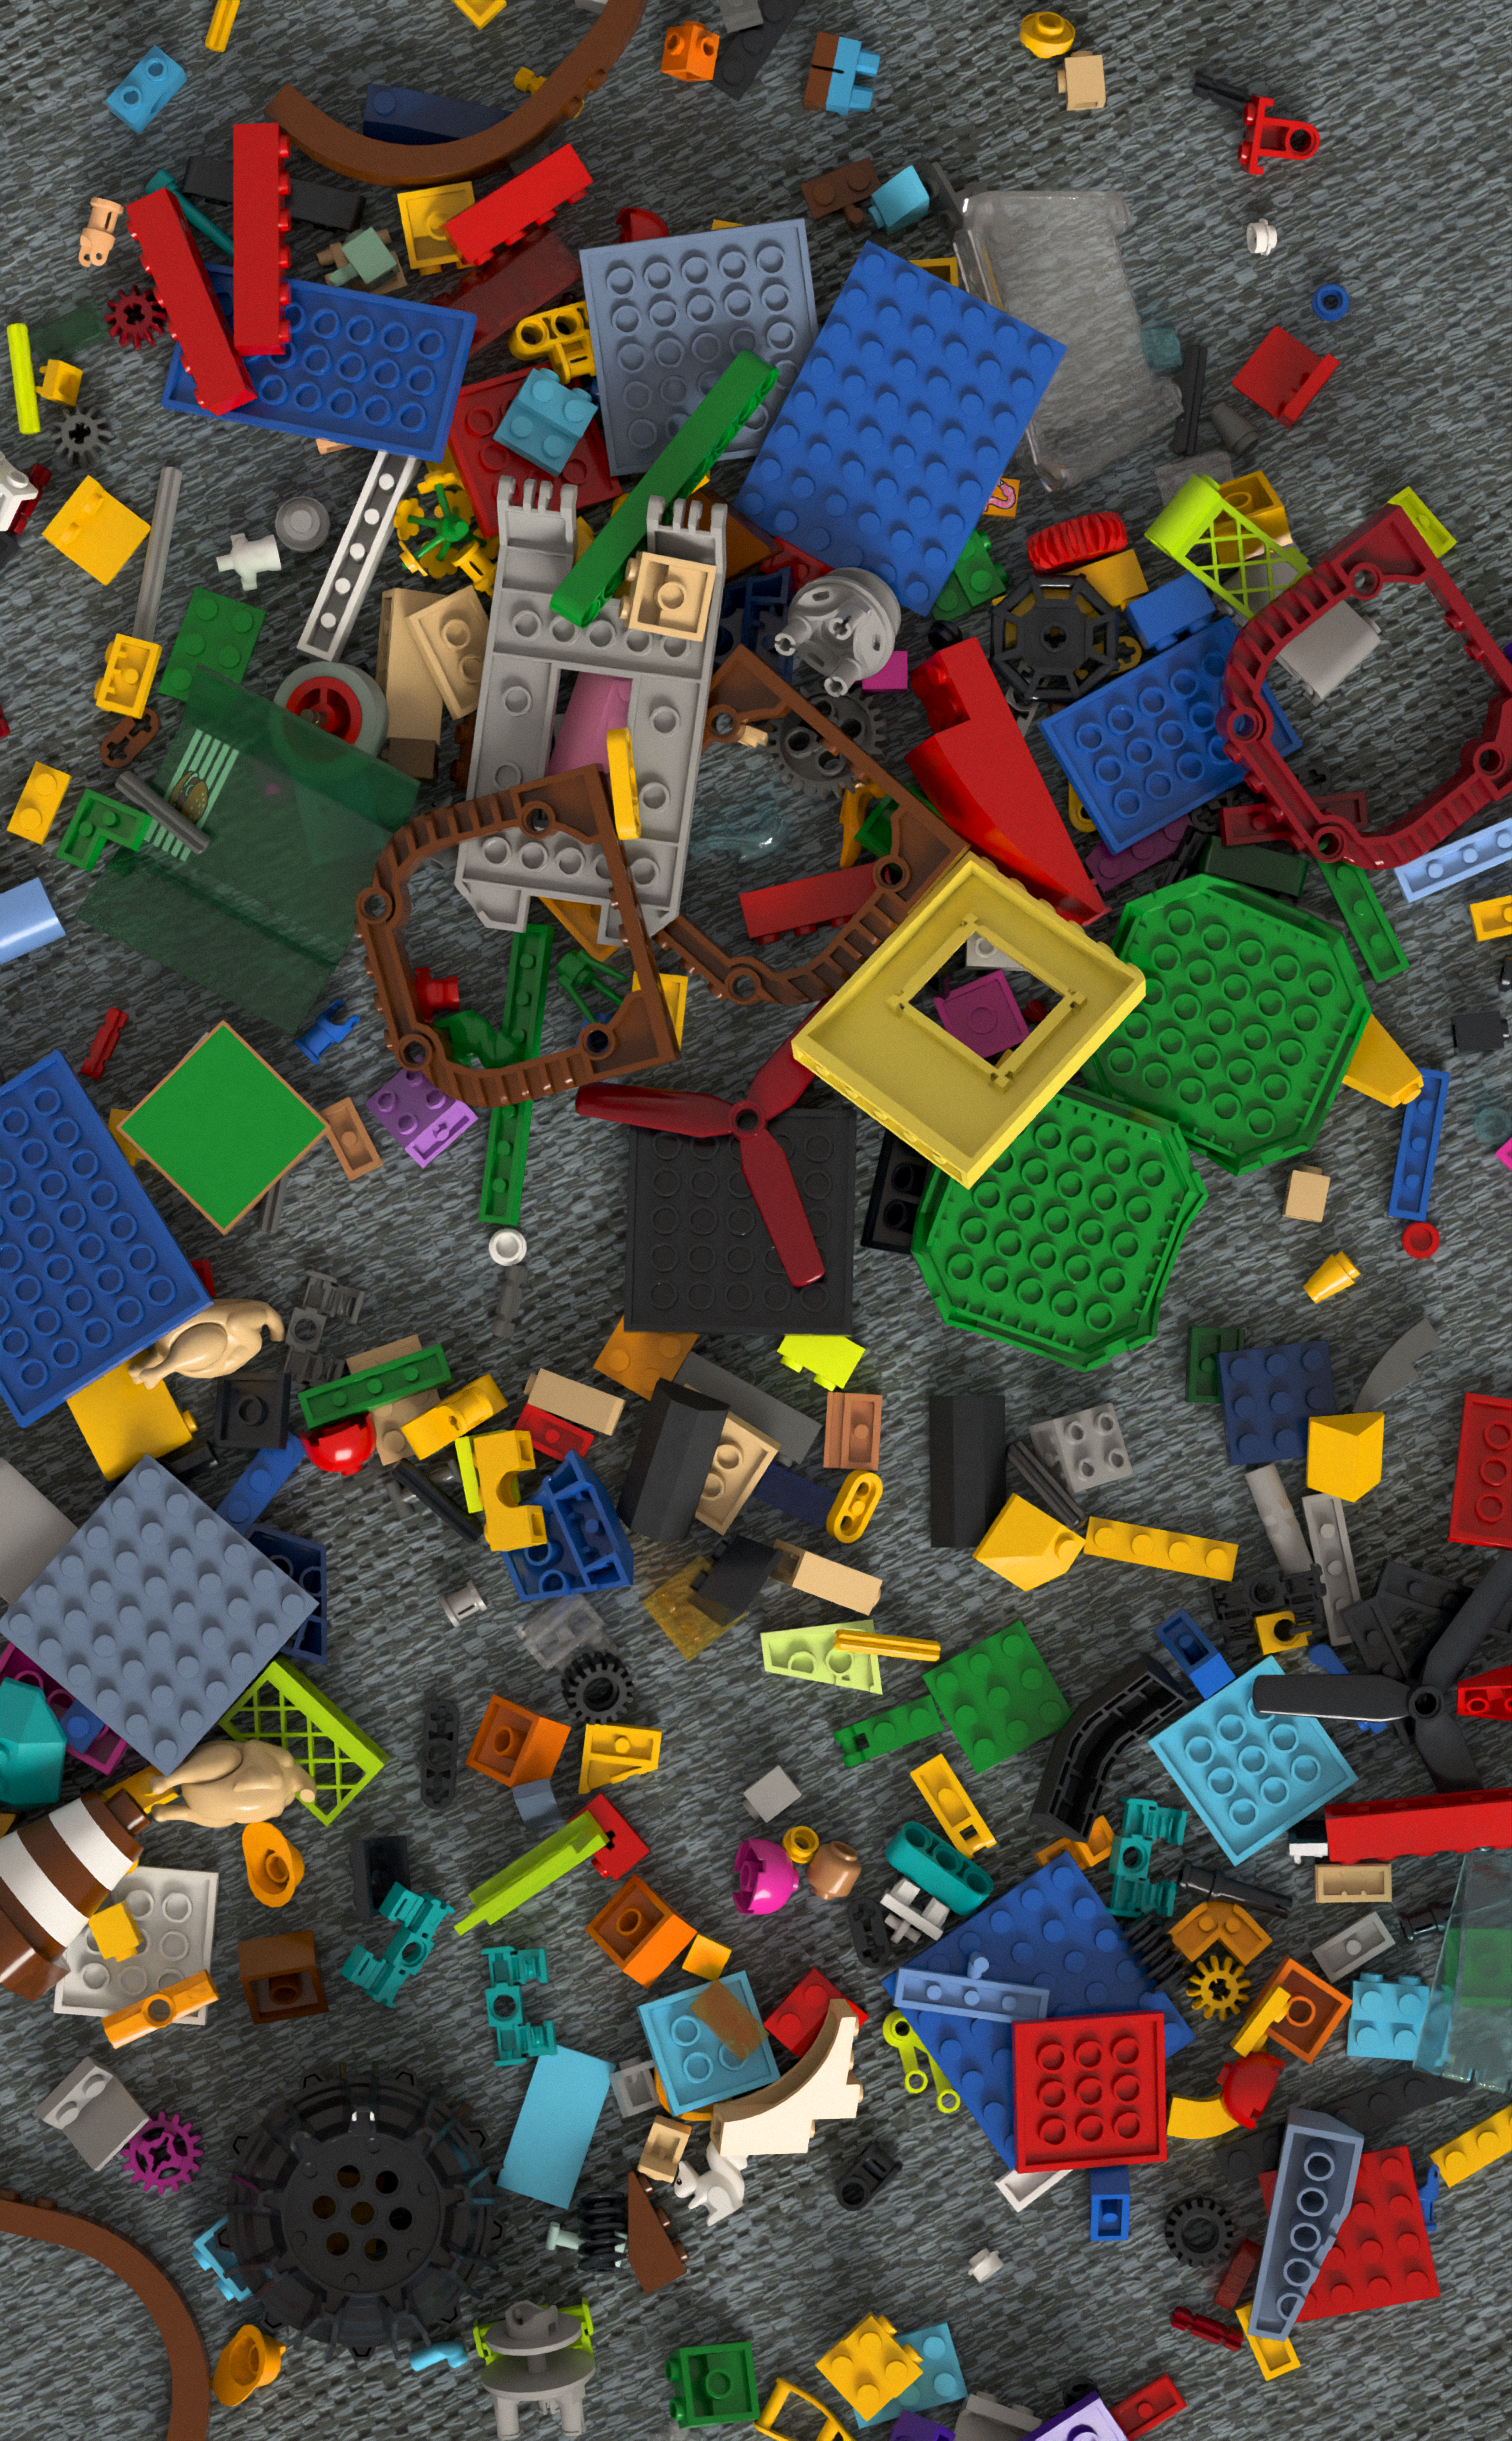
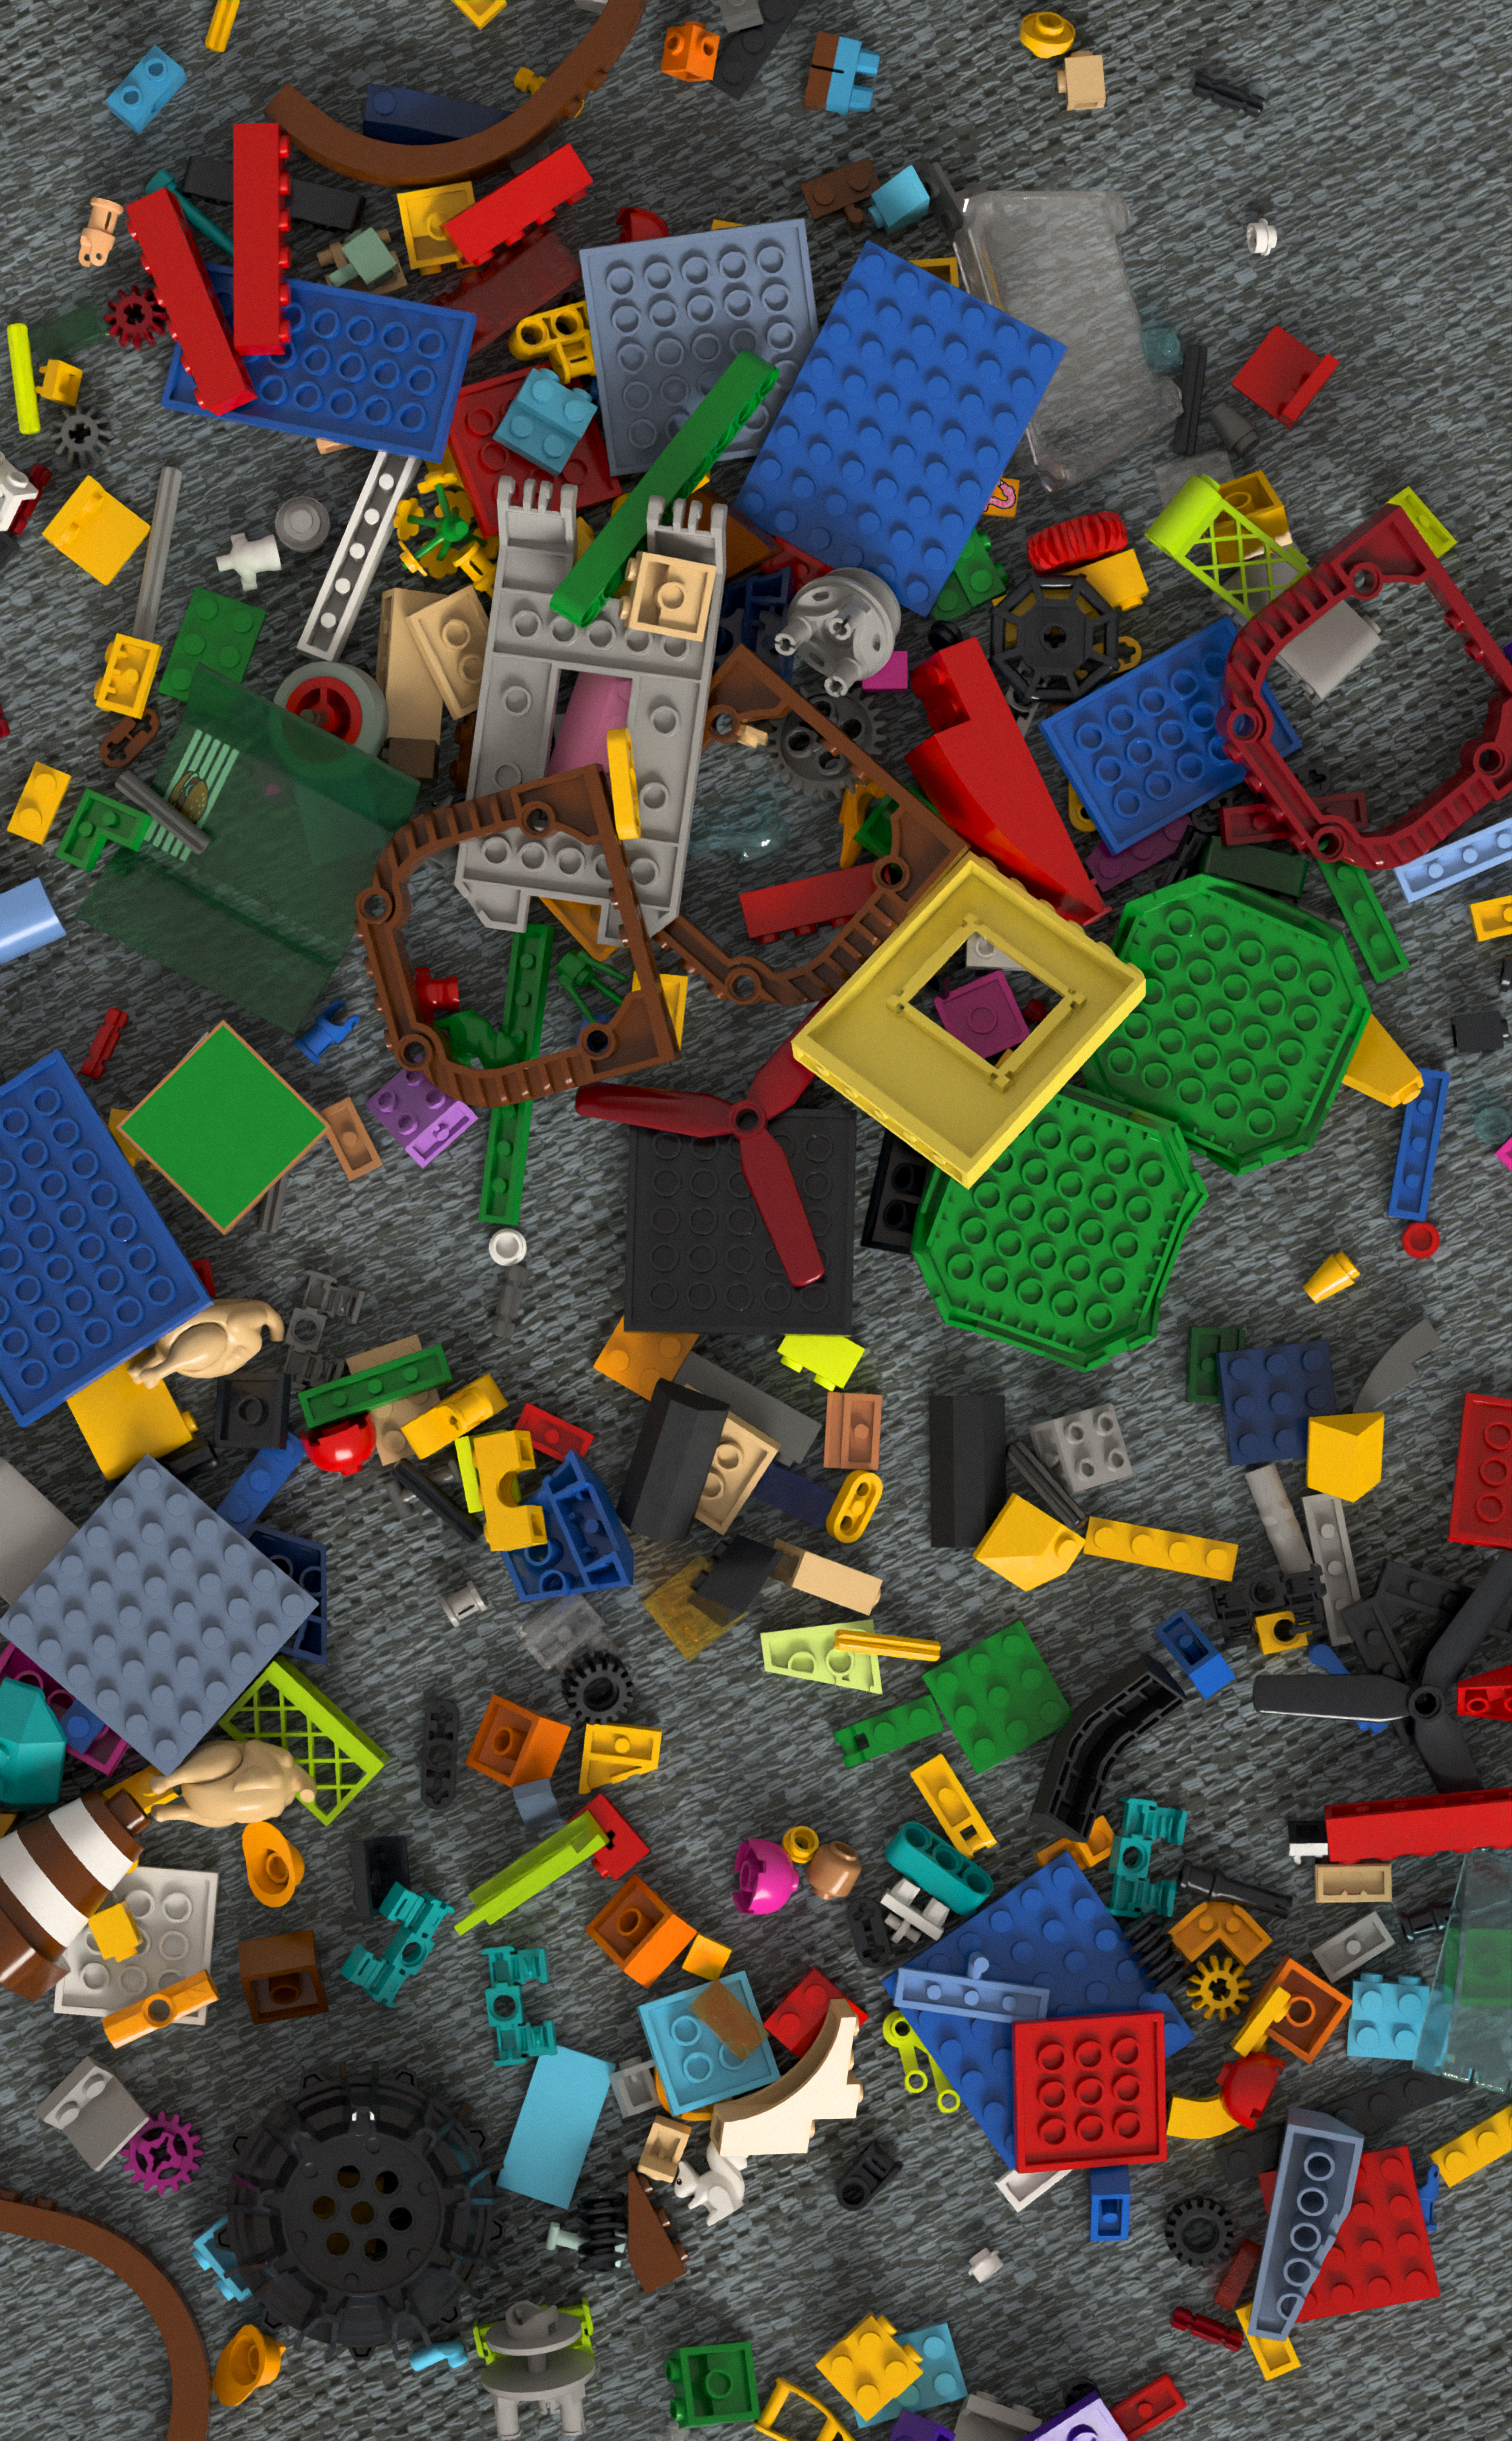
(574, 1401): tan slope -> none
(770, 1794): light grey brick -> none
(1169, 613): blue brick -> none
(1250, 1769): medium azure plate -> none
(1271, 136): red pin -> none
(1306, 1194): tan brick -> none
(1338, 293): blue plate -> none

